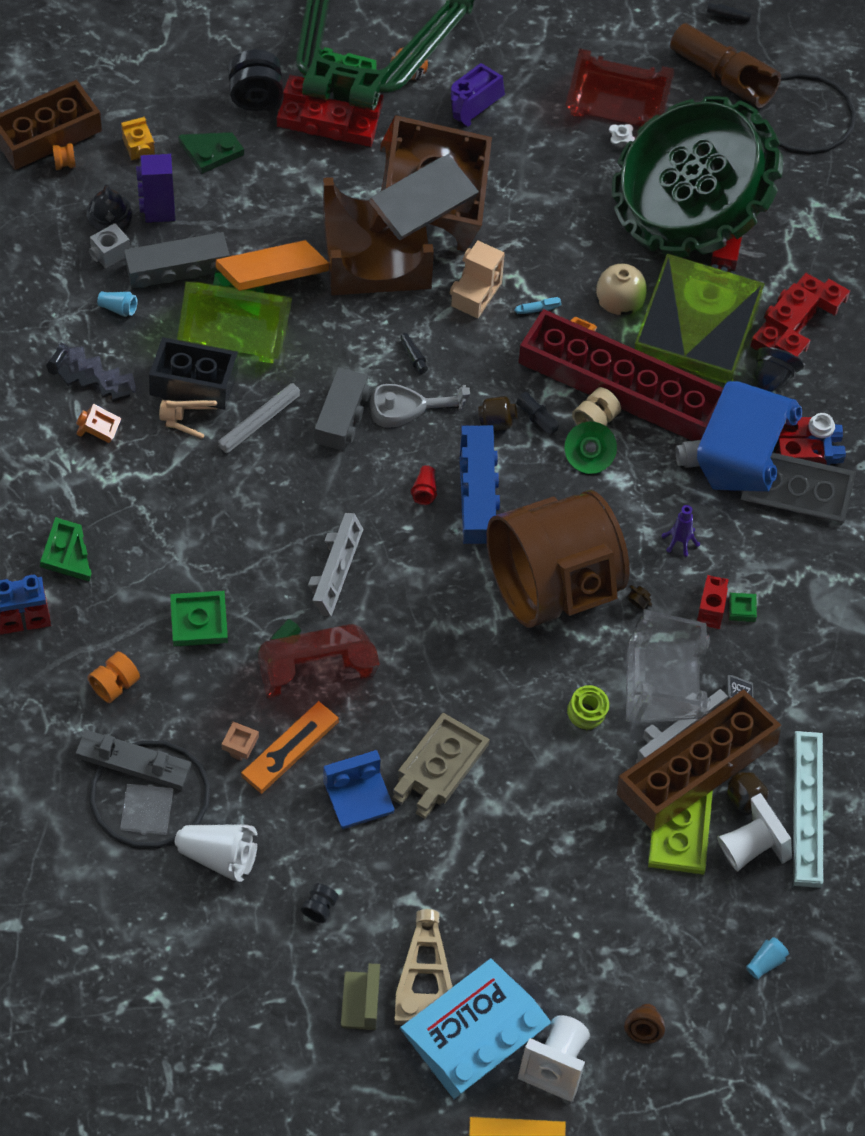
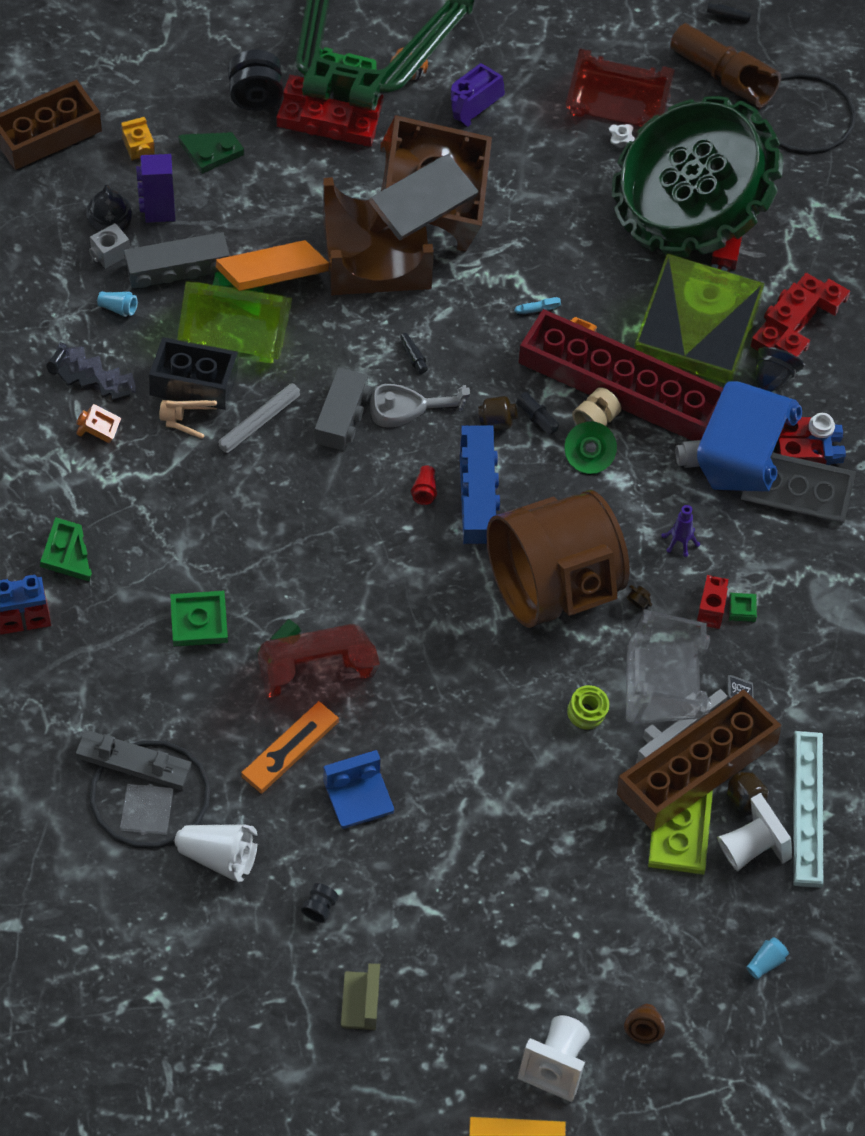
(64, 156): orange wheel -> none
(117, 674): orange wheel -> none
(240, 741): nougat tile -> none
(342, 547): light grey hinge -> none
(409, 1003): tan plate -> none
(439, 763): dark tan tile -> none
(474, 1027): medium azure slope -> none
(479, 279): light nougat brick -> none
(621, 289): tan cylinder -> none

